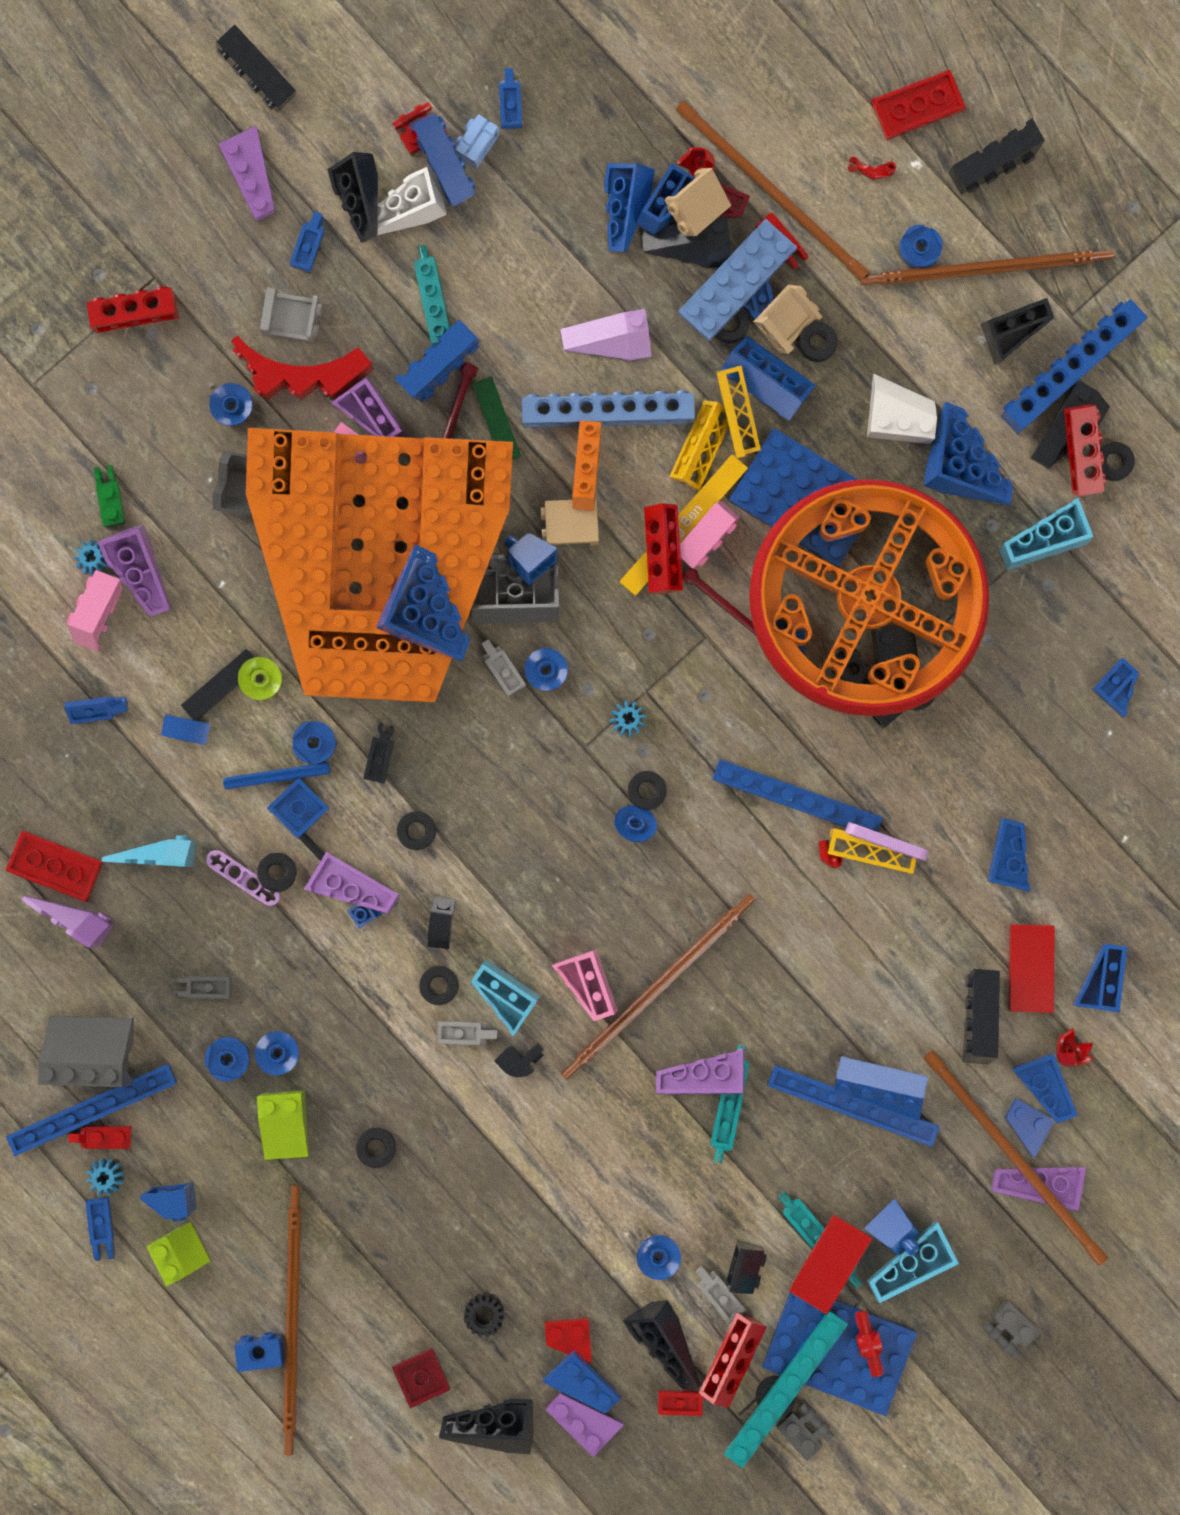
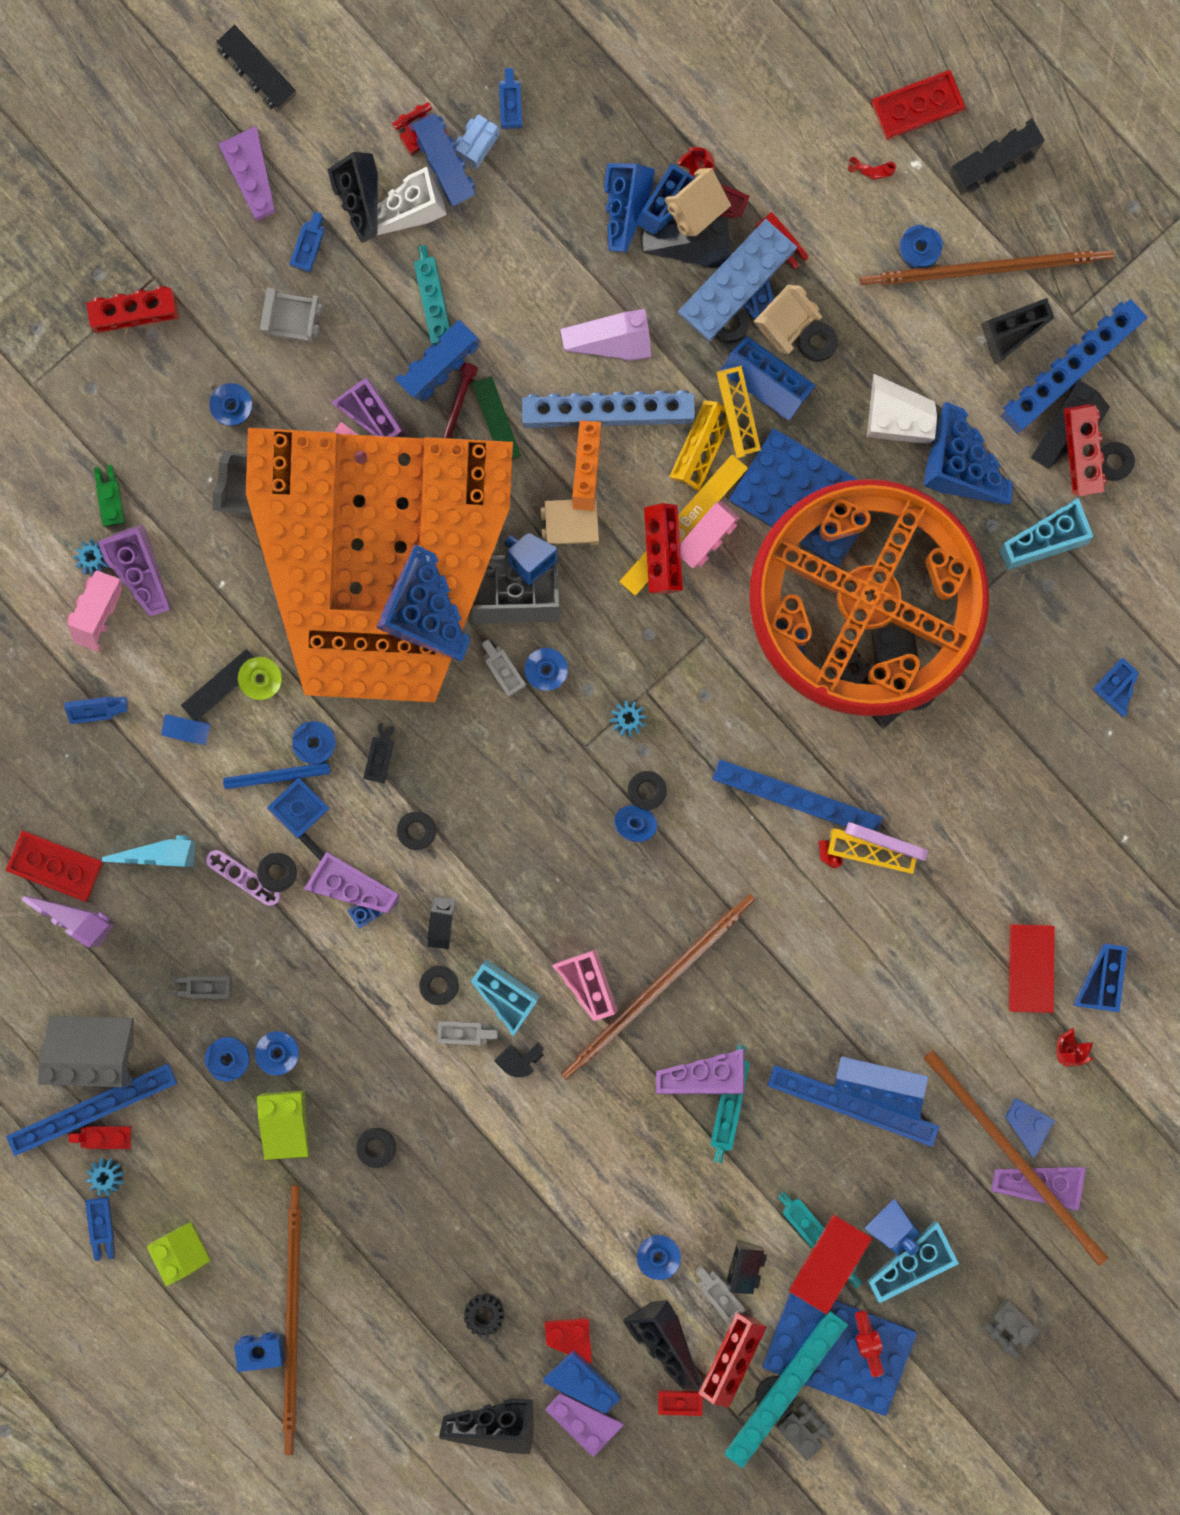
(171, 1201): blue slope -> none
(272, 376): red arch -> none
(421, 1377): dark red plate -> none
(692, 117): dark orange piece -> none
(692, 577): dark red piece -> none
(982, 1017): black wedge -> none
(1009, 858): blue wing -> none
(1048, 1086): blue wing -> none

